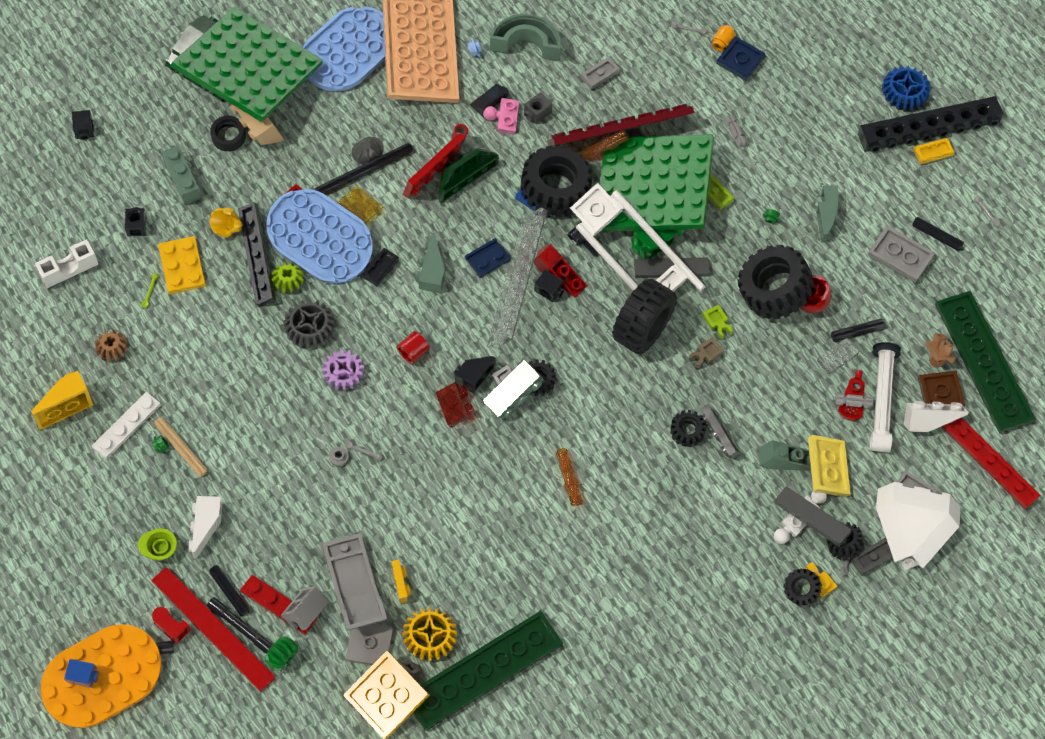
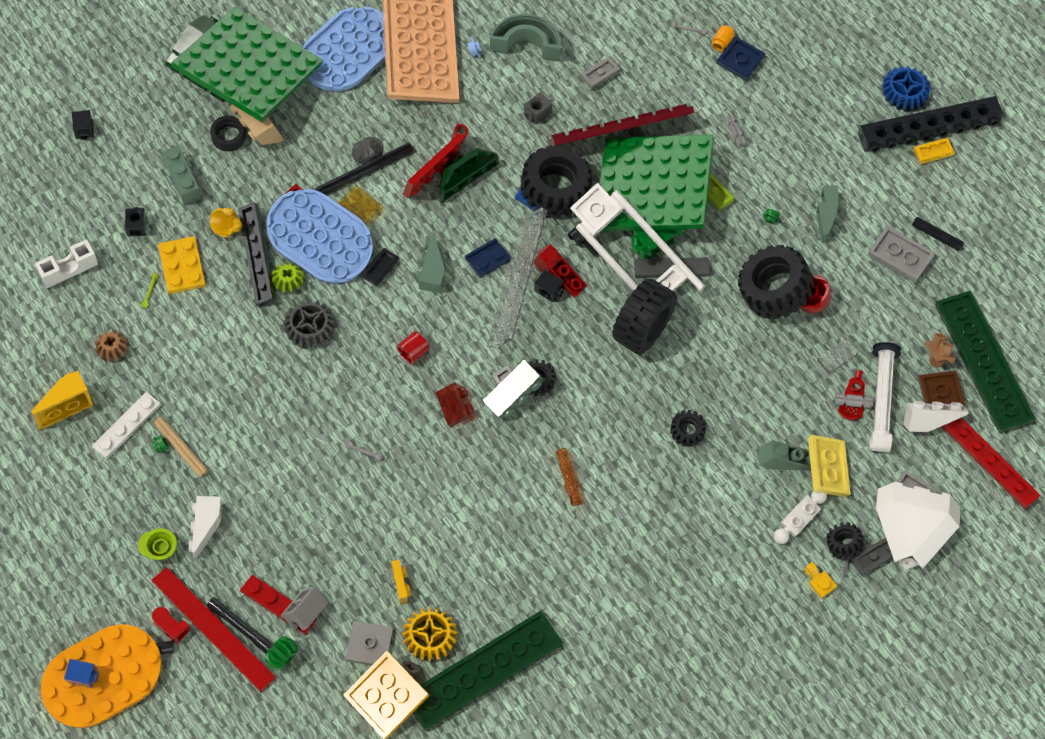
(229, 590): black axle -> none
(338, 461): light grey plate -> none
(344, 377): lavender gear -> none
(353, 582): light grey windscreen -> none
(474, 372): black slope -> none
(490, 98): black slope -> none
(506, 115): bright pink plate -> none
(607, 143): clear orange pin -> none
(707, 351): dark tan plate -> none
(717, 320): lime plate -> none
(719, 432): dark grey plate -> none
(812, 516): dark grey tile -> none
(815, 586): black tyre -> none
(857, 330): black axle -> none
(996, 223): light grey hinge -> none

